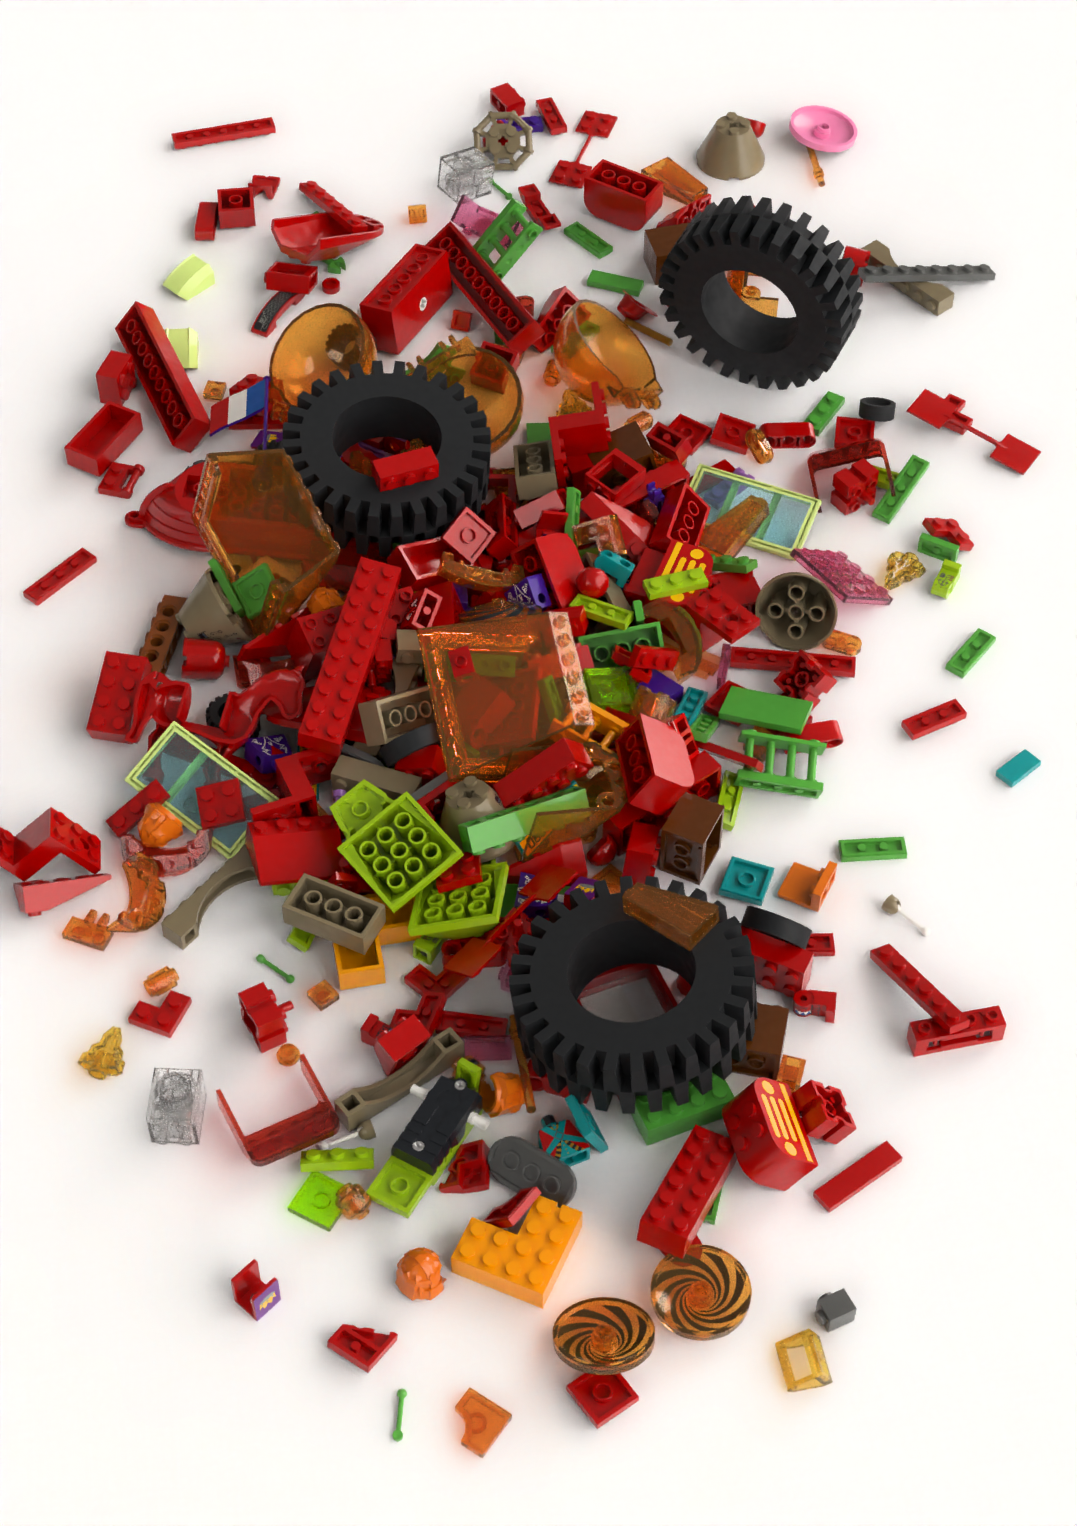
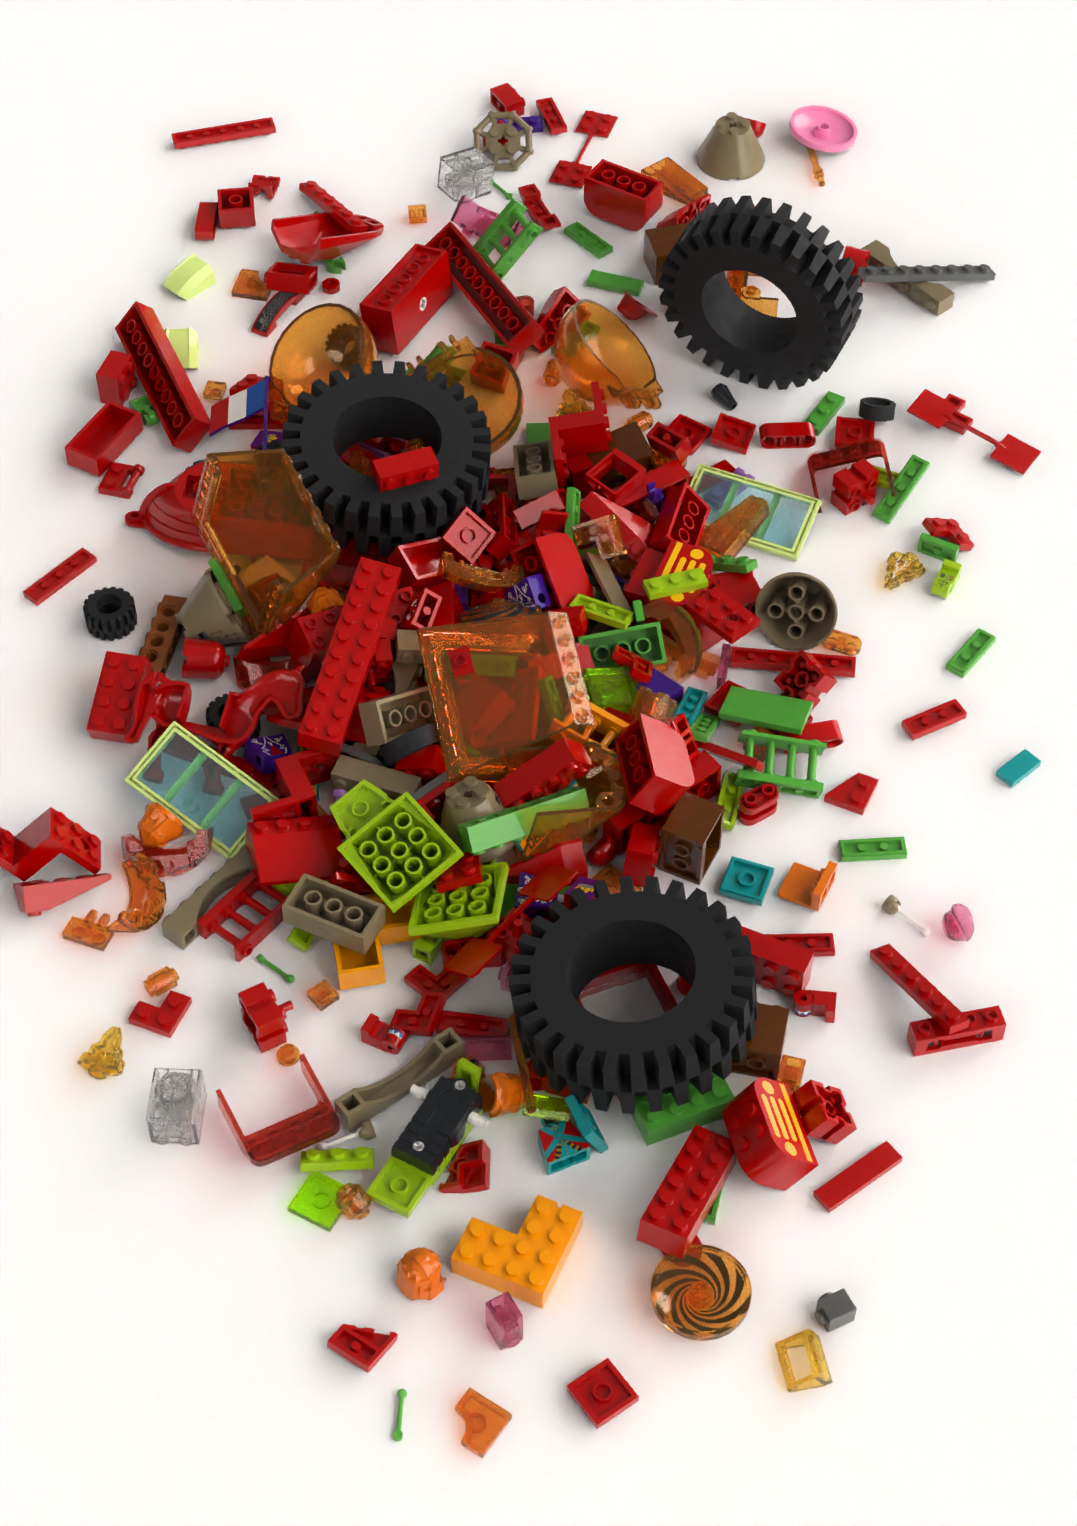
(110, 613): none -> black tyre
(132, 812): red plate -> none
(144, 406): none -> bright green plate
(221, 804): red plate -> none
(227, 908): none -> red fence
(247, 1284): red piece -> none
(250, 286): none -> clear orange tile
(253, 589): bright green tile -> none
(401, 1044): red slope -> none
(461, 320): red tile -> none
(504, 1321): none -> clear pink brick
(512, 1210): red tile -> none
(524, 1165): dark grey tile -> none
(549, 1108): none -> clear neon green tile
(592, 582): red hair -> none
(603, 1336): clear orange dish -> none
(614, 565): teal leg -> none
(645, 330): pearl gold bar -> none
(653, 657): red plate -> none
(671, 914): clear orange slope -> none
(723, 395): none -> black cone
(758, 804): none -> red brick
(759, 446): clear orange plate -> none
(776, 926): black tyre -> none
(842, 576): clear pink plate -> none
(853, 793): none -> red wing
(958, 923): none -> clear pink helmet

